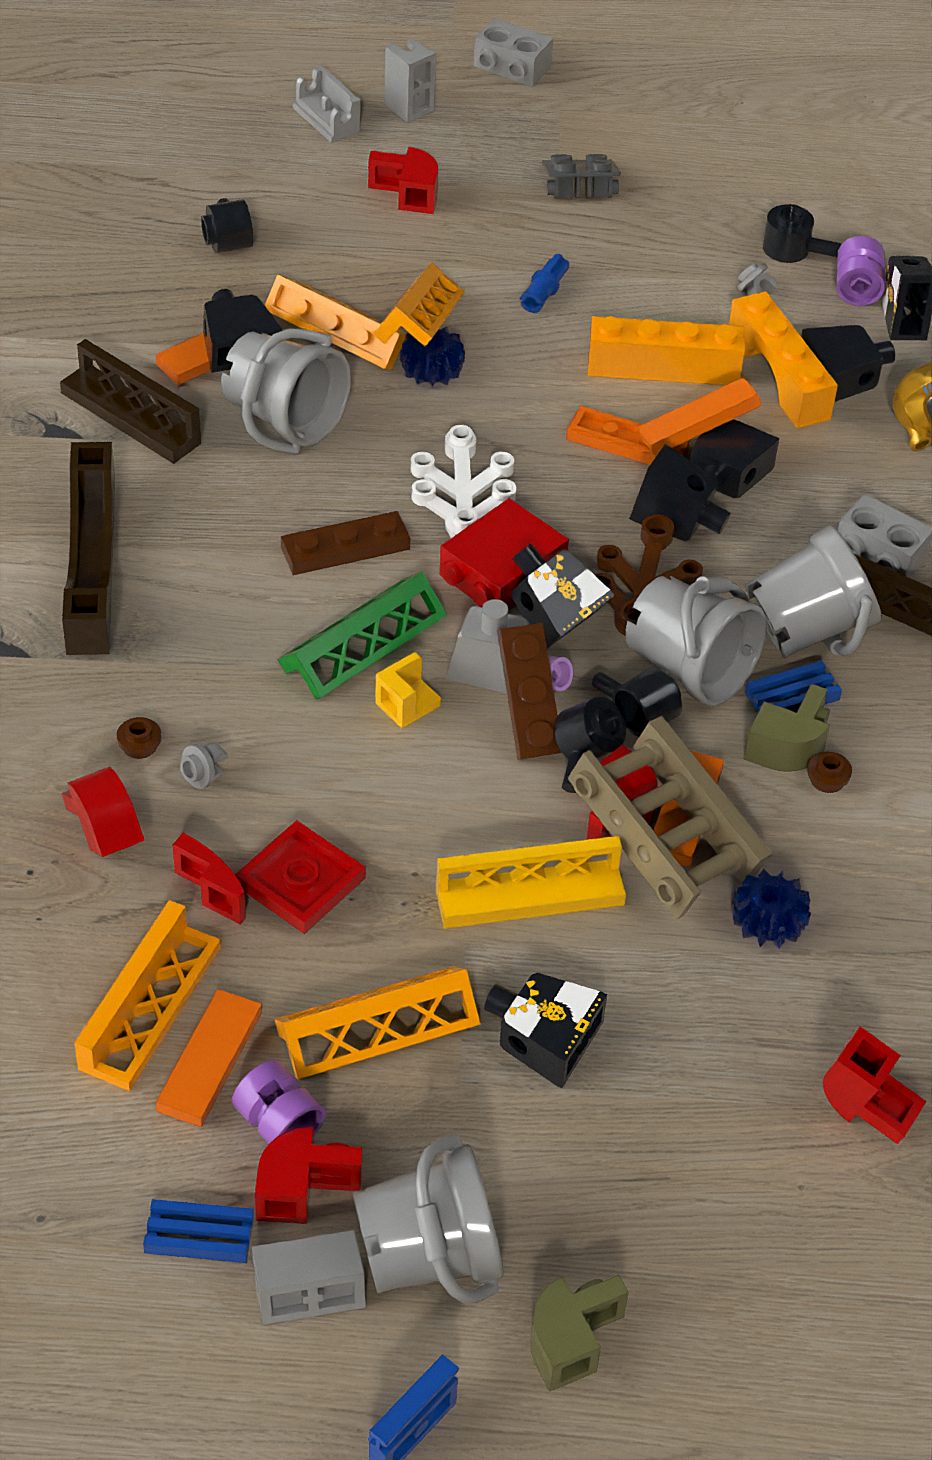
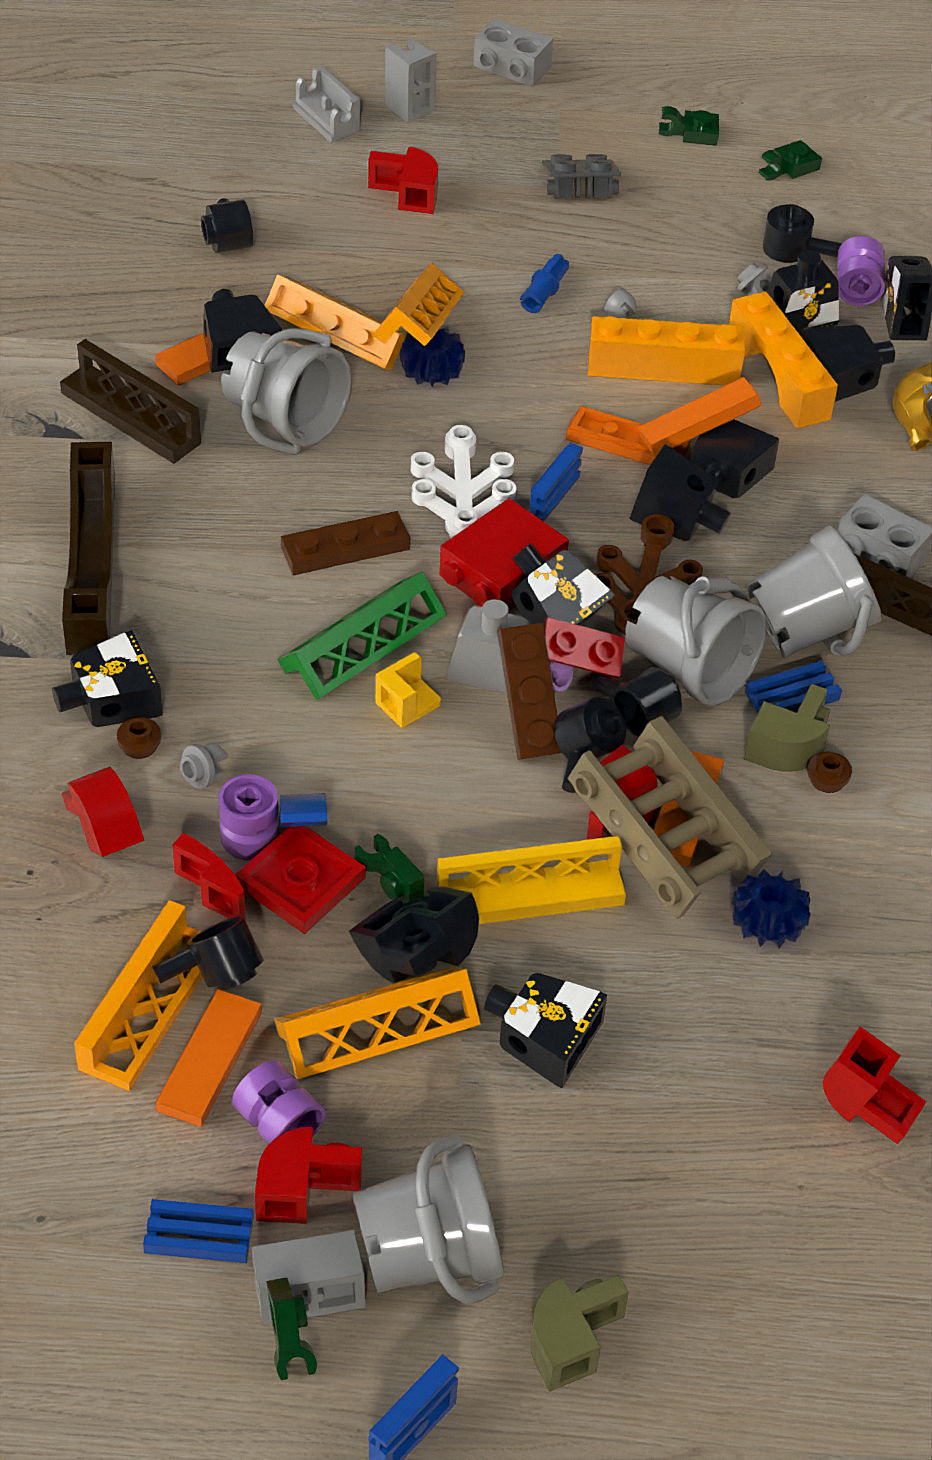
(111, 683): none -> black torso
(222, 953): none -> black piece
(248, 815): none -> medium lavender wheel
(287, 1316): none -> dark green plate
(303, 810): none -> blue slope
(399, 874): none -> dark green plate
(417, 934): none -> black brick
(556, 482): none -> blue tile
(584, 647): none -> red hinge
(620, 304): none -> light grey hinge
(694, 126): none -> dark green plate
(791, 159): none -> dark green plate
(806, 292): none -> black torso

